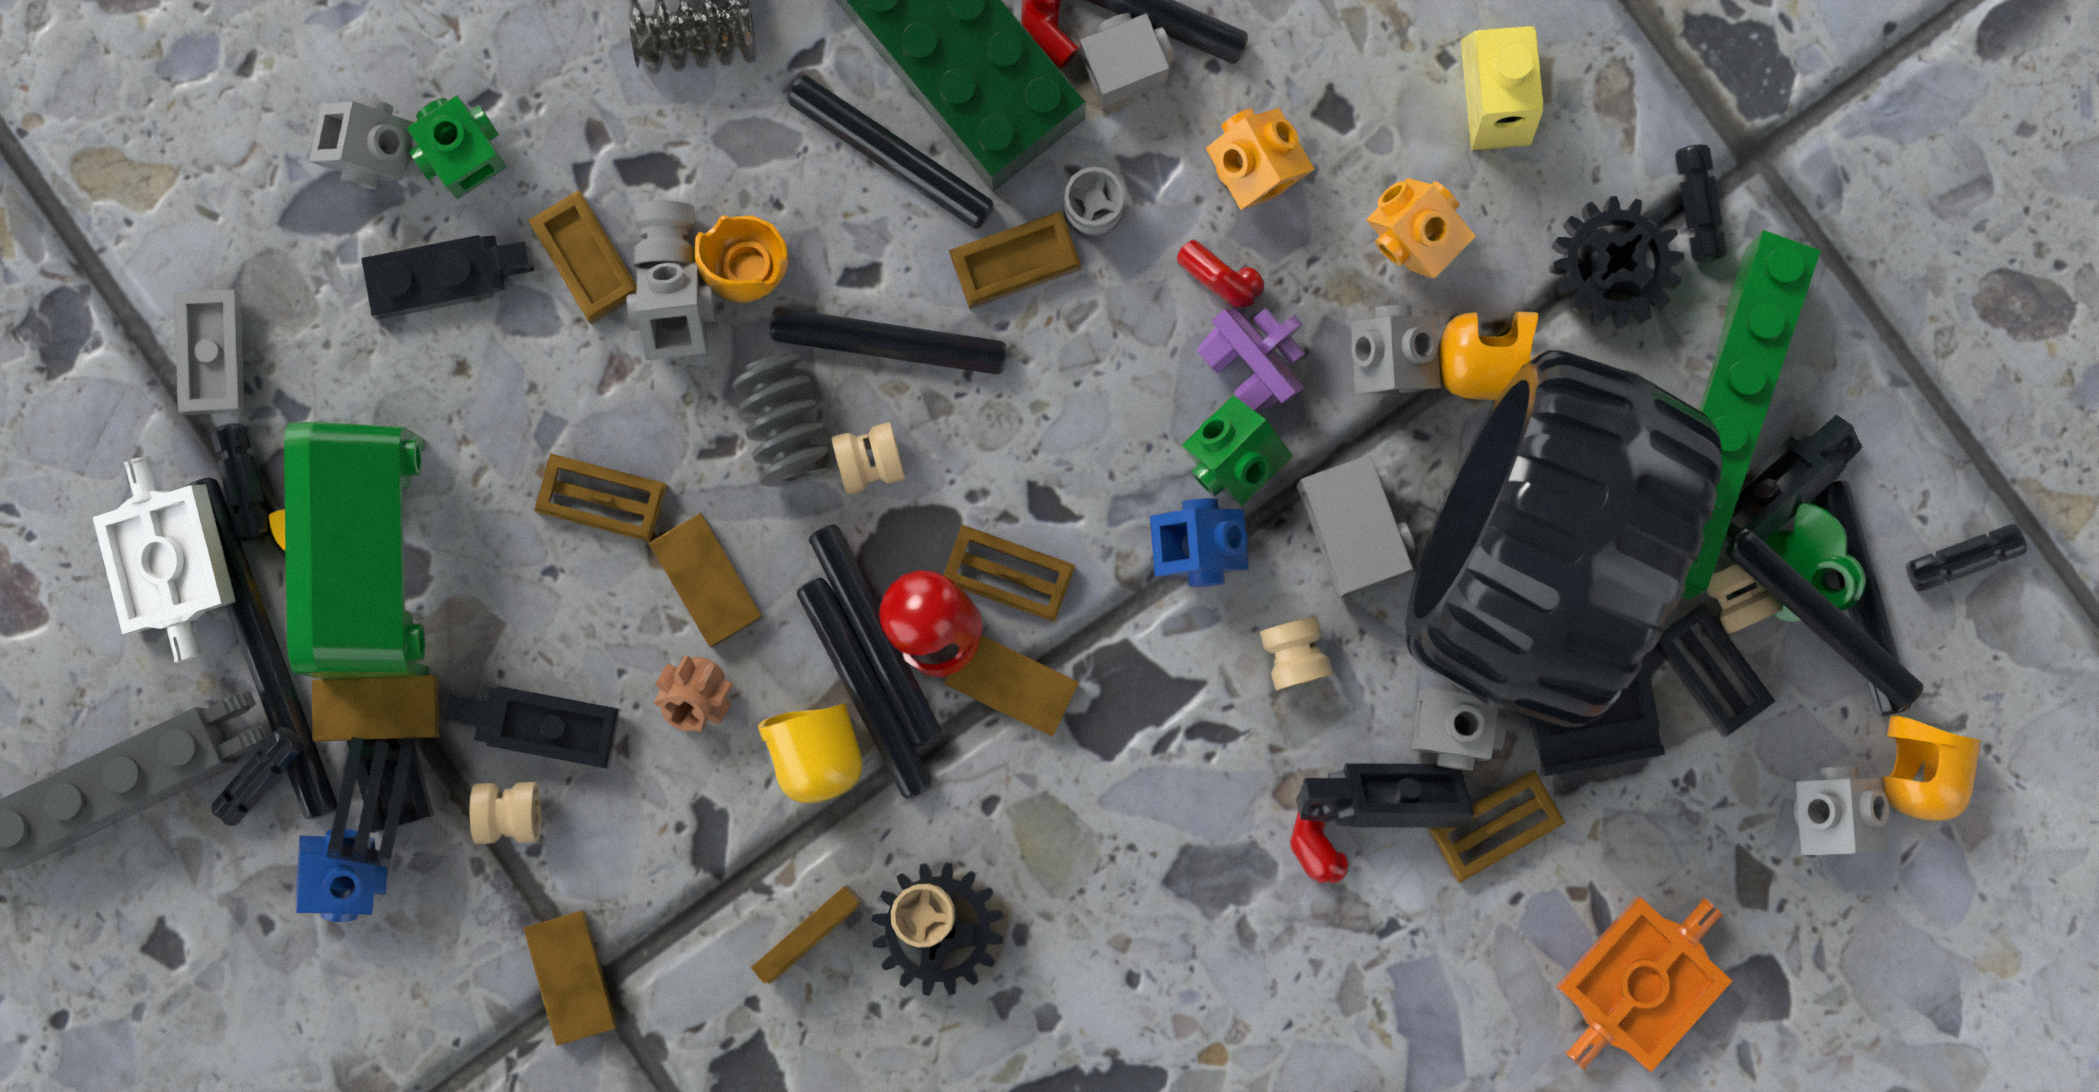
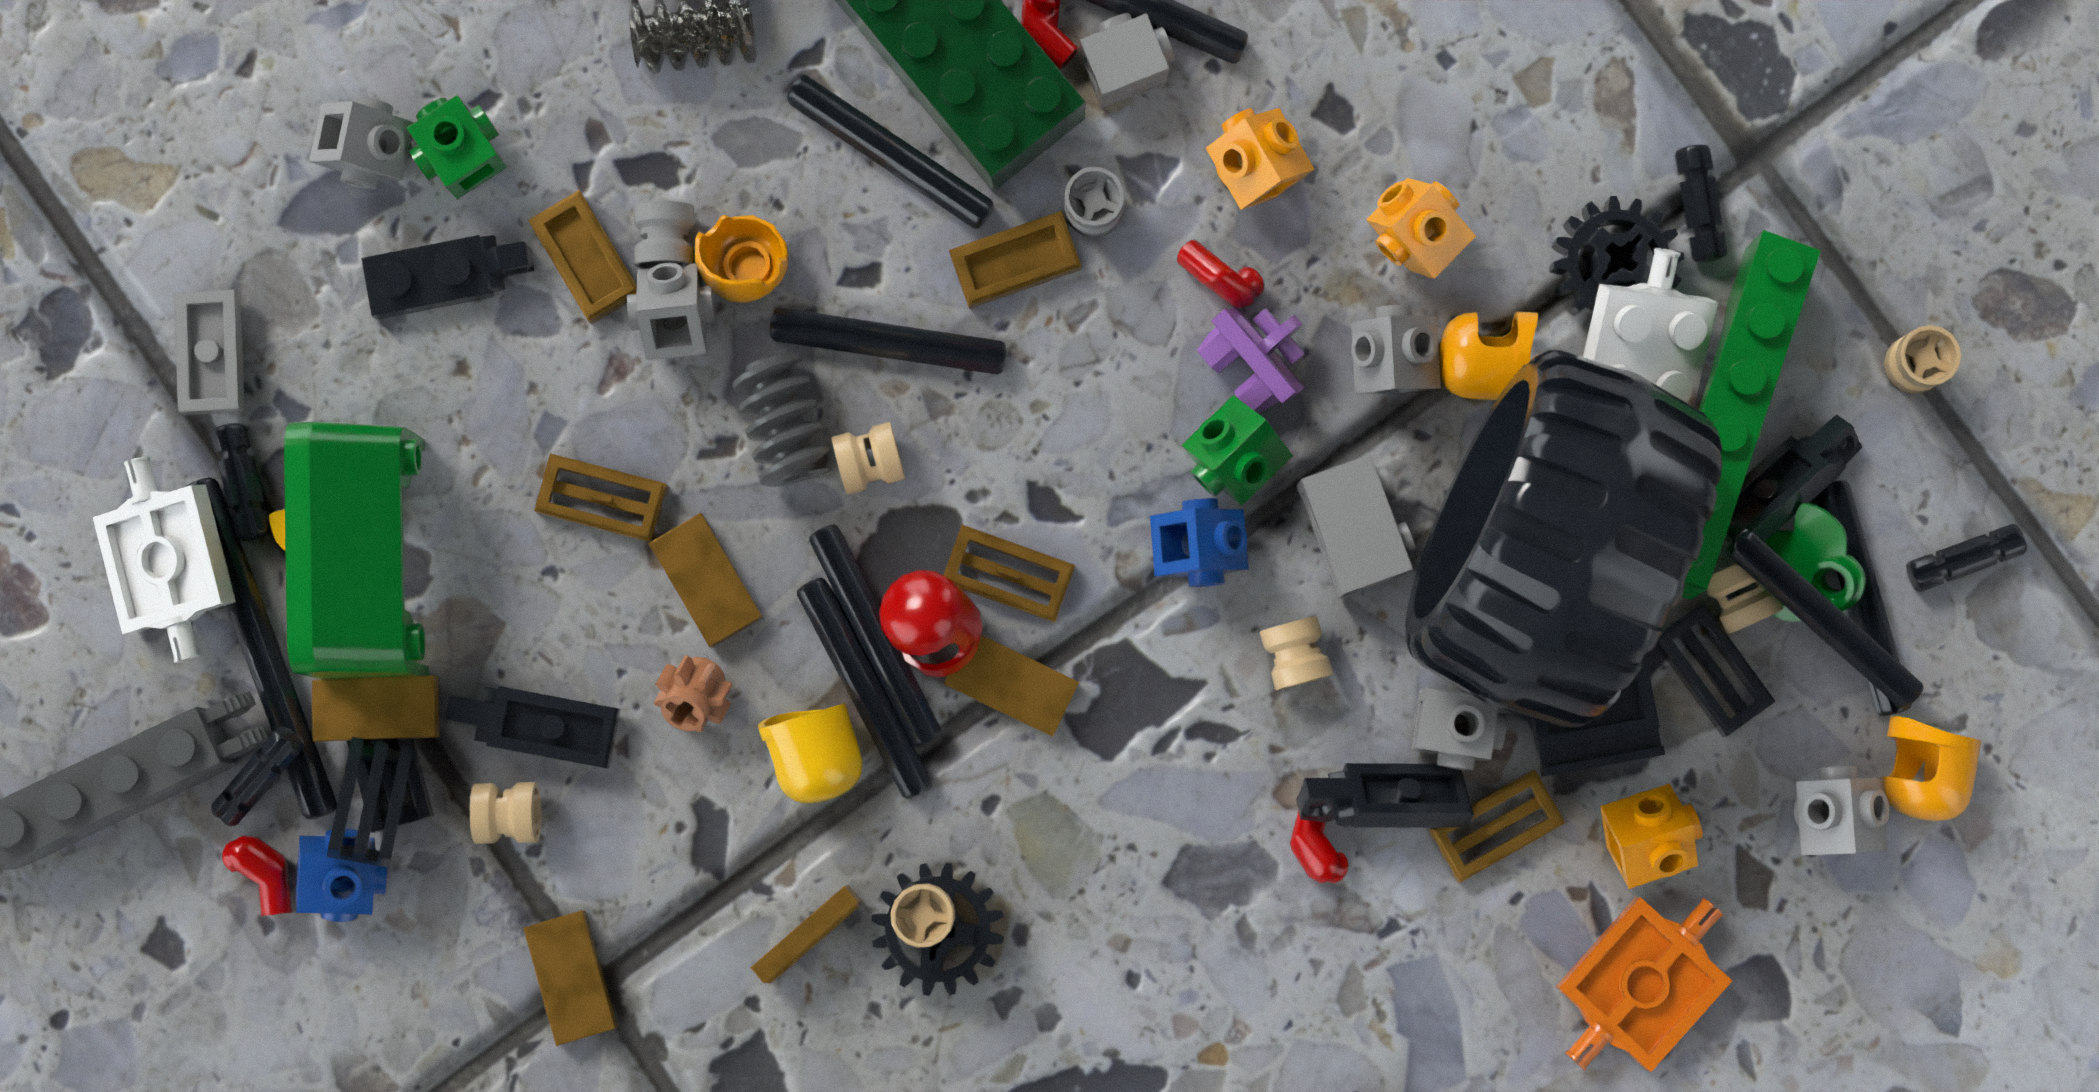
(263, 866): none -> red arm
(1501, 83): light yellow torso -> none
(1651, 835): none -> light orange brick
(1653, 329): none -> white plate
(1931, 350): none -> tan wheel

